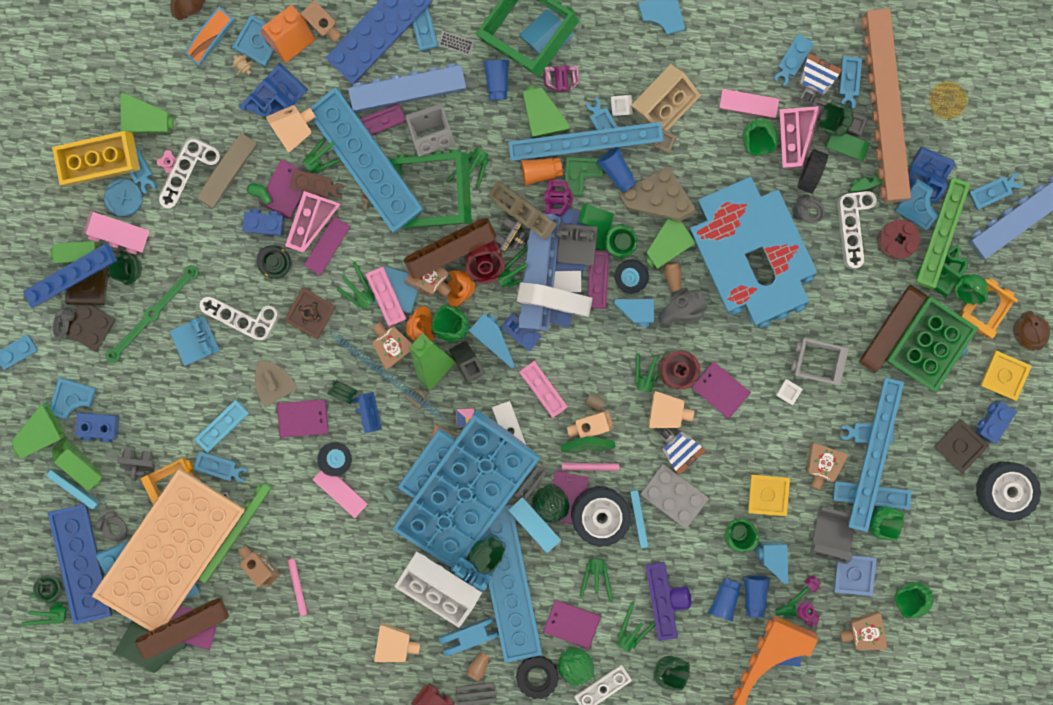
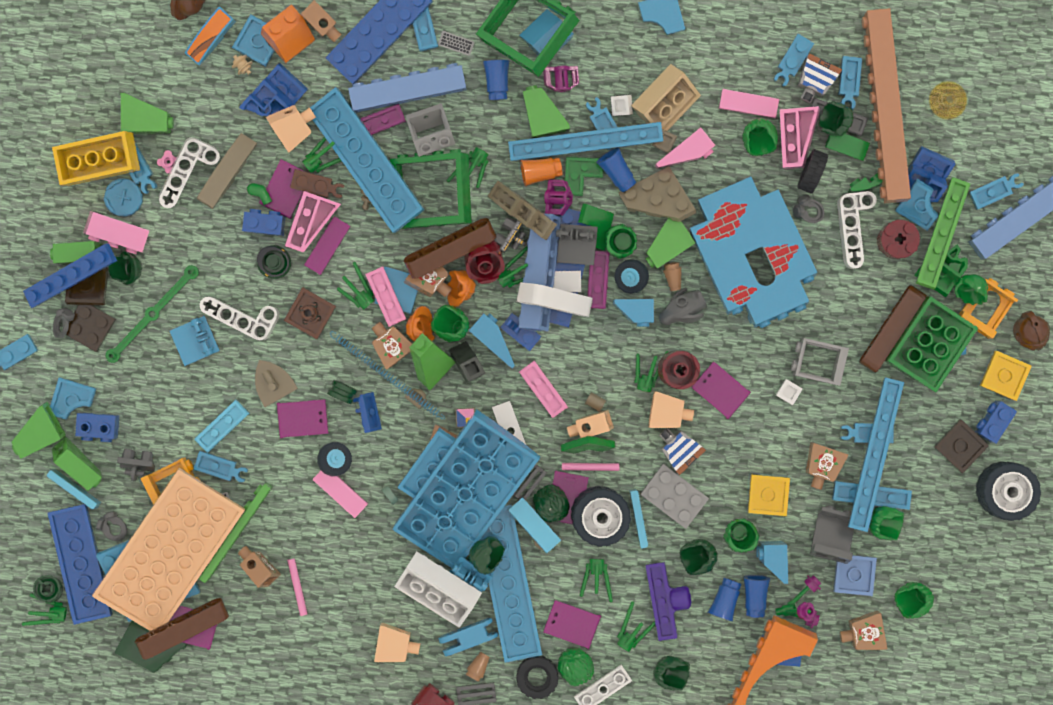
(689, 150): none -> bright pink slope
(698, 556): none -> dark green hair

